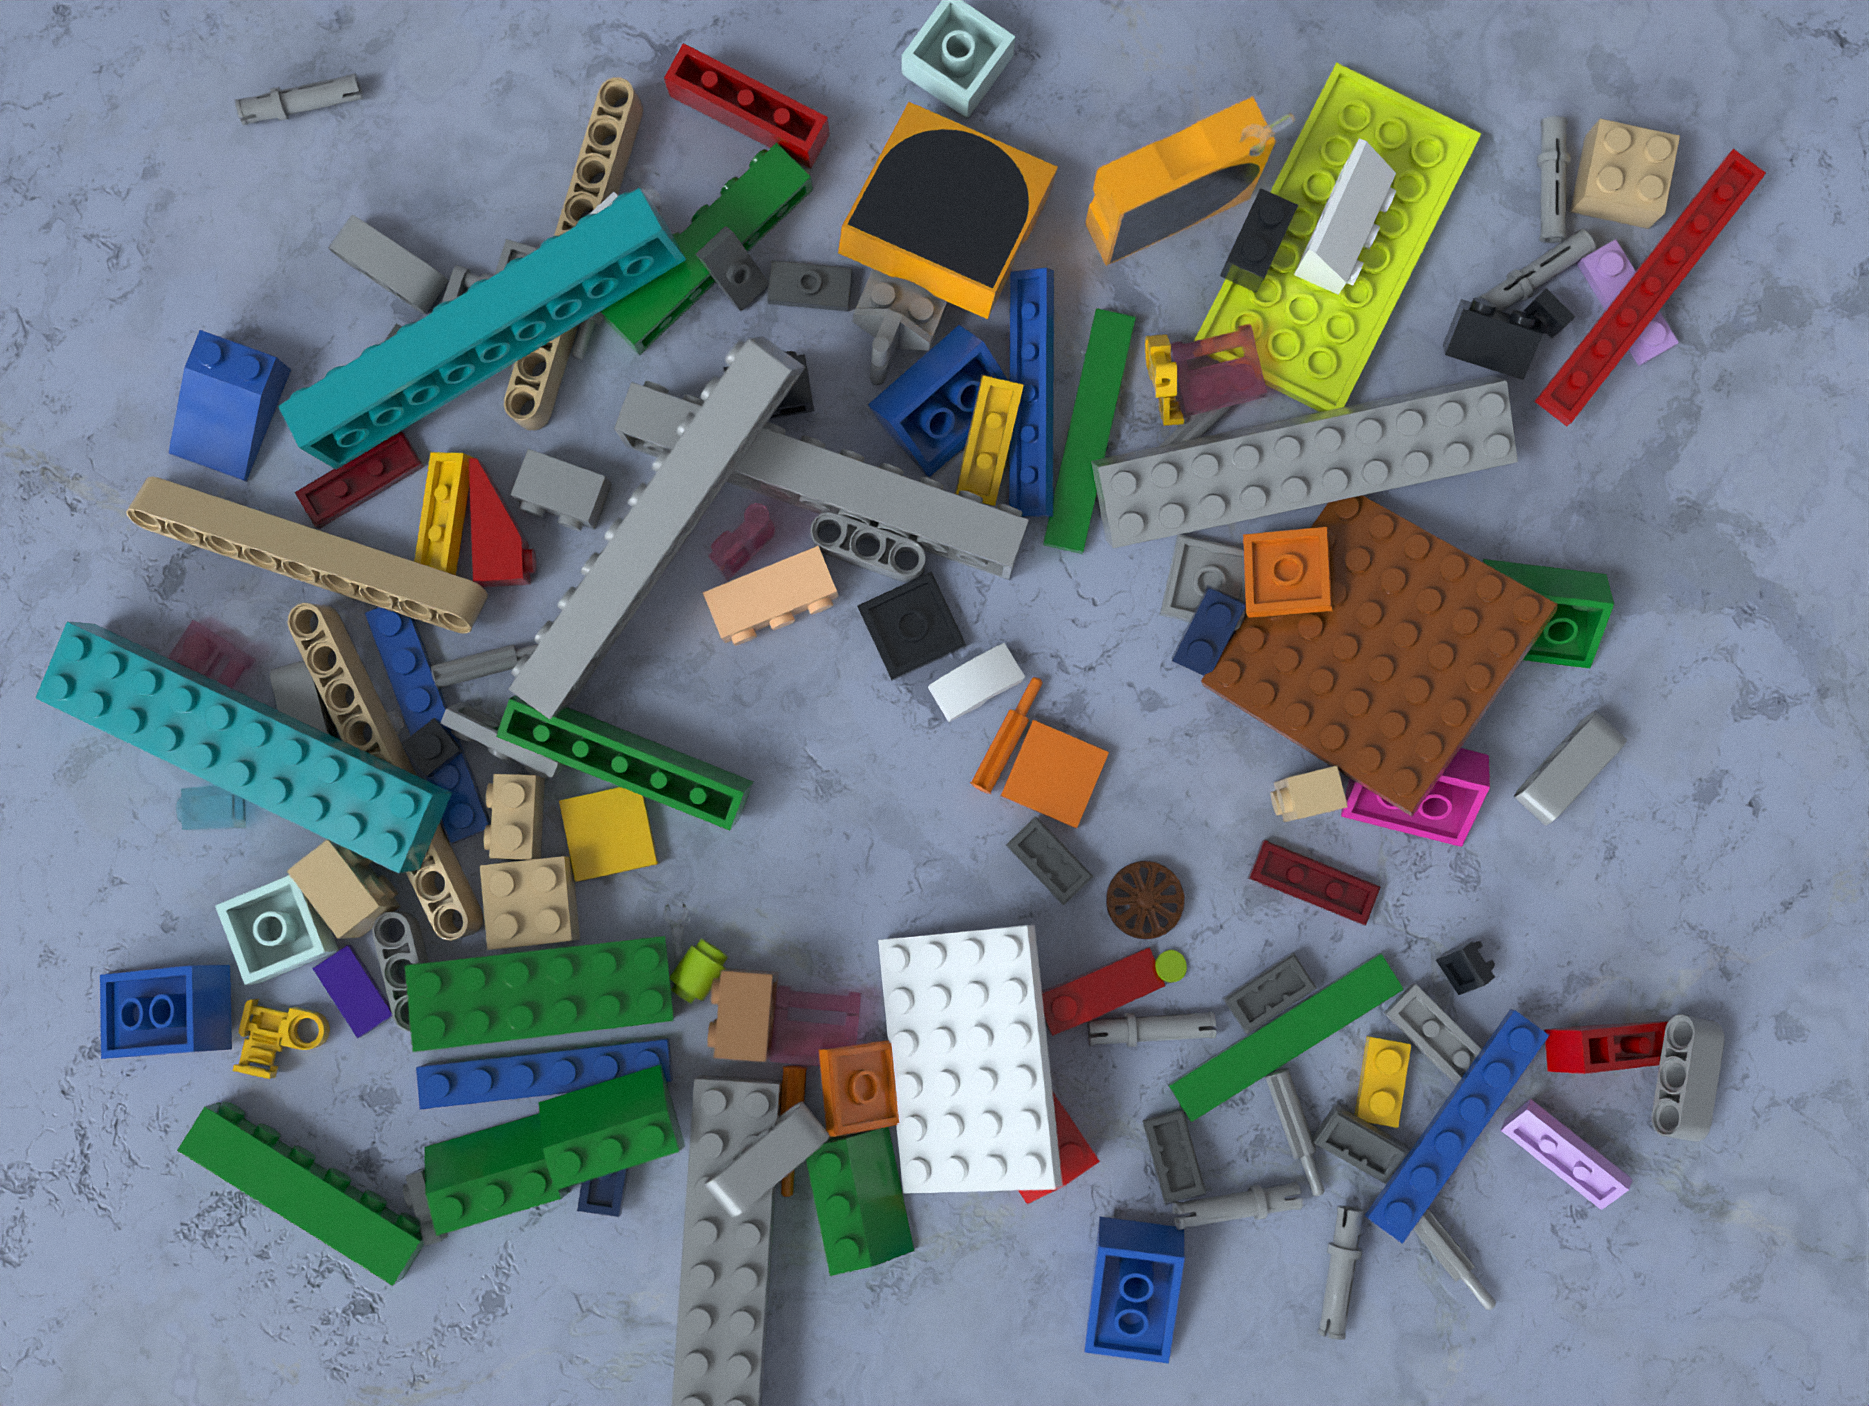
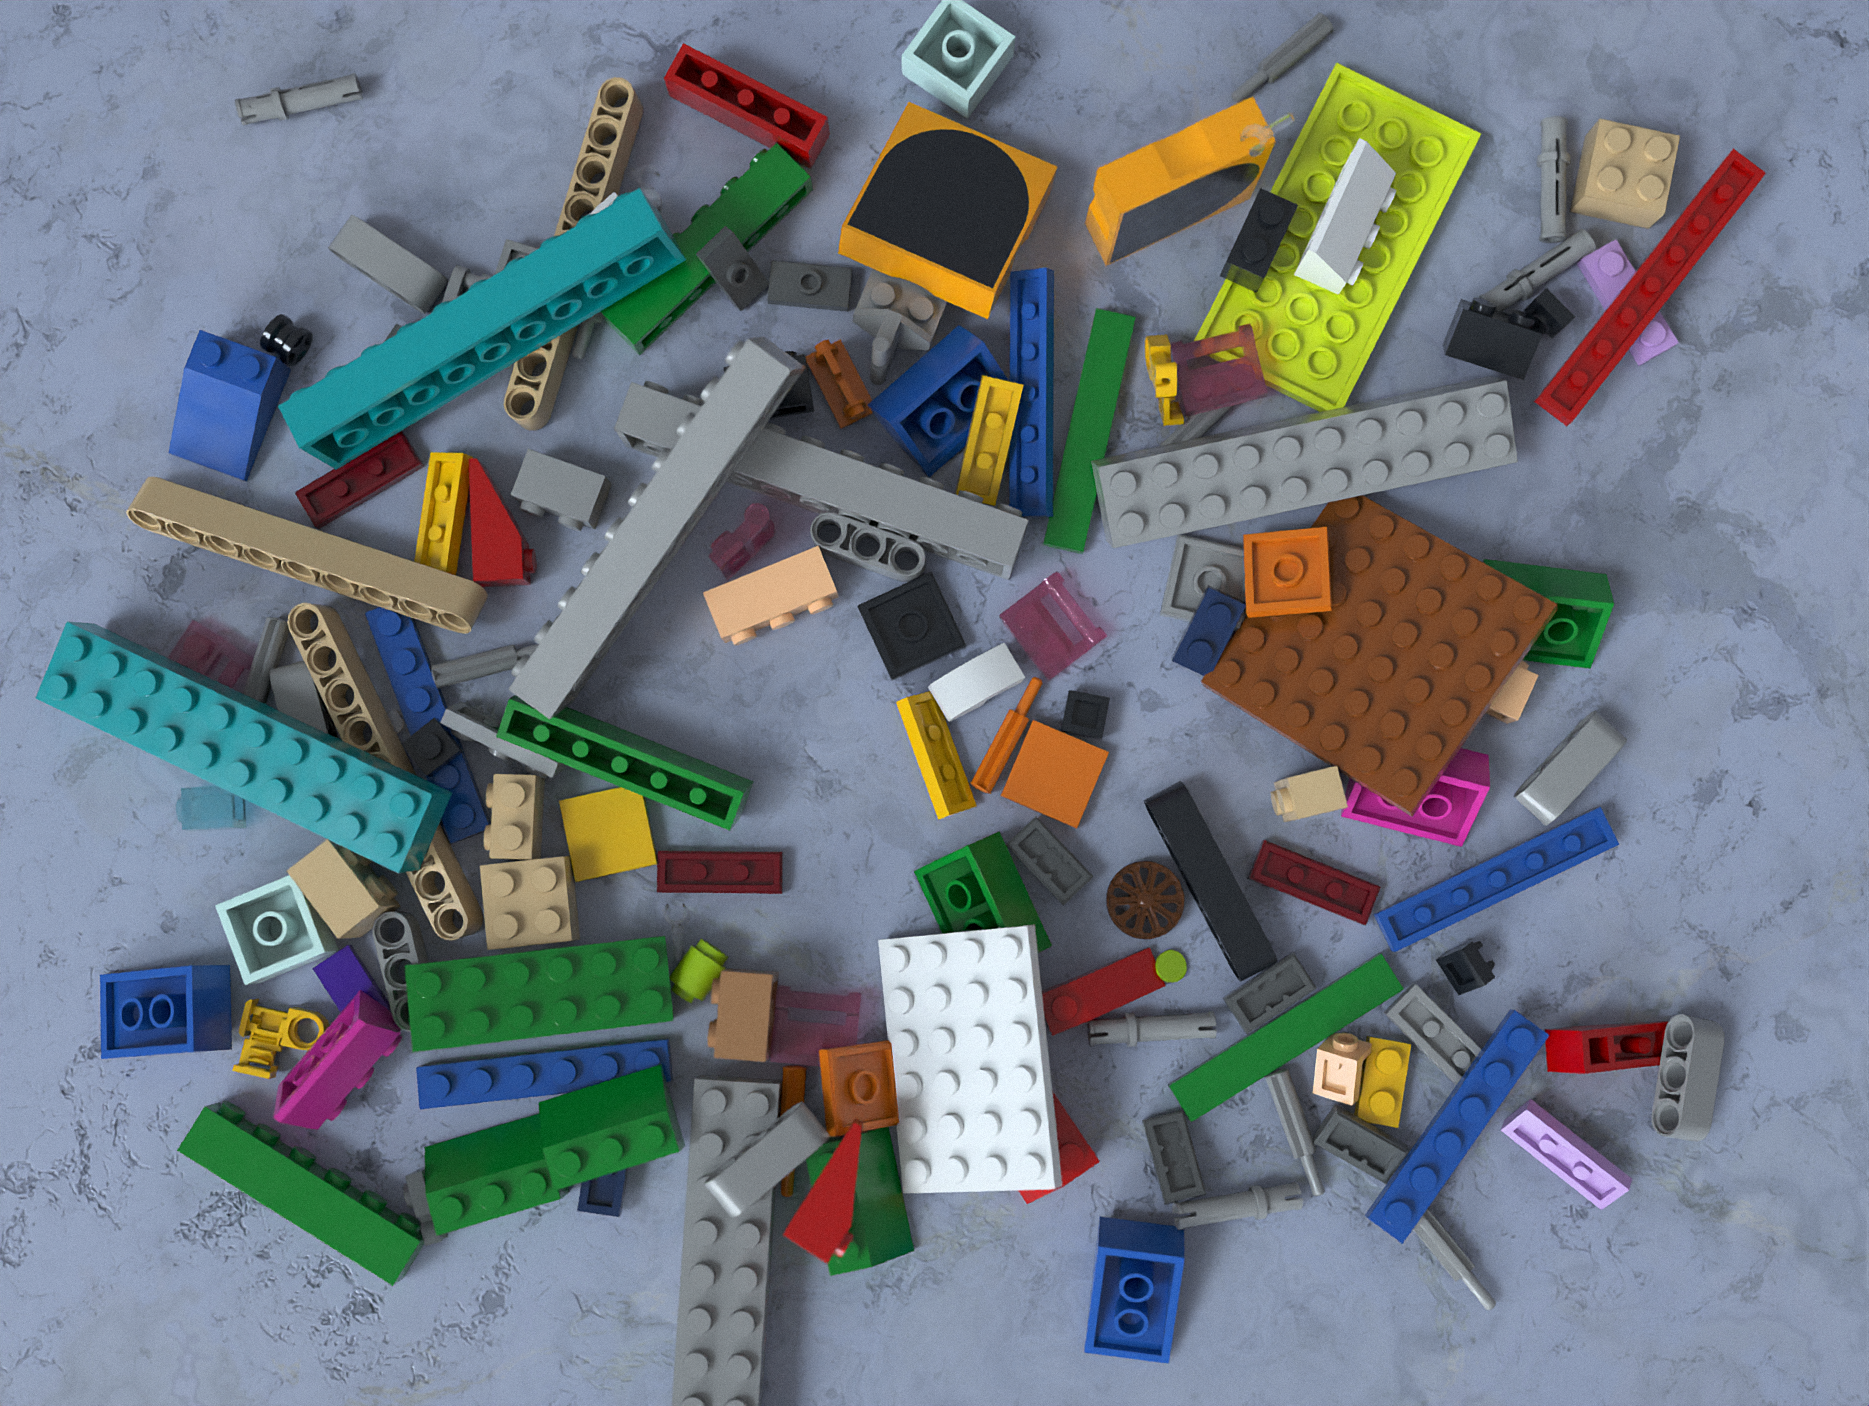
(266, 658): none -> light grey axle
(286, 340): none -> black wheel
(337, 1064): none -> dark pink slope
(720, 872): none -> dark red tile
(828, 1208): none -> red slope
(839, 382): none -> orange hinge
(936, 755): none -> yellow plate
(979, 890): none -> green slope
(1042, 635): none -> clear pink plate
(1085, 714): none -> black plate
(1210, 881): none -> black beam
(1286, 55): none -> light grey axle
(1340, 1067): none -> light nougat bracket
(1341, 1271): light grey pin -> none
(1496, 879): none -> blue plate
(1514, 695): none -> light nougat brick

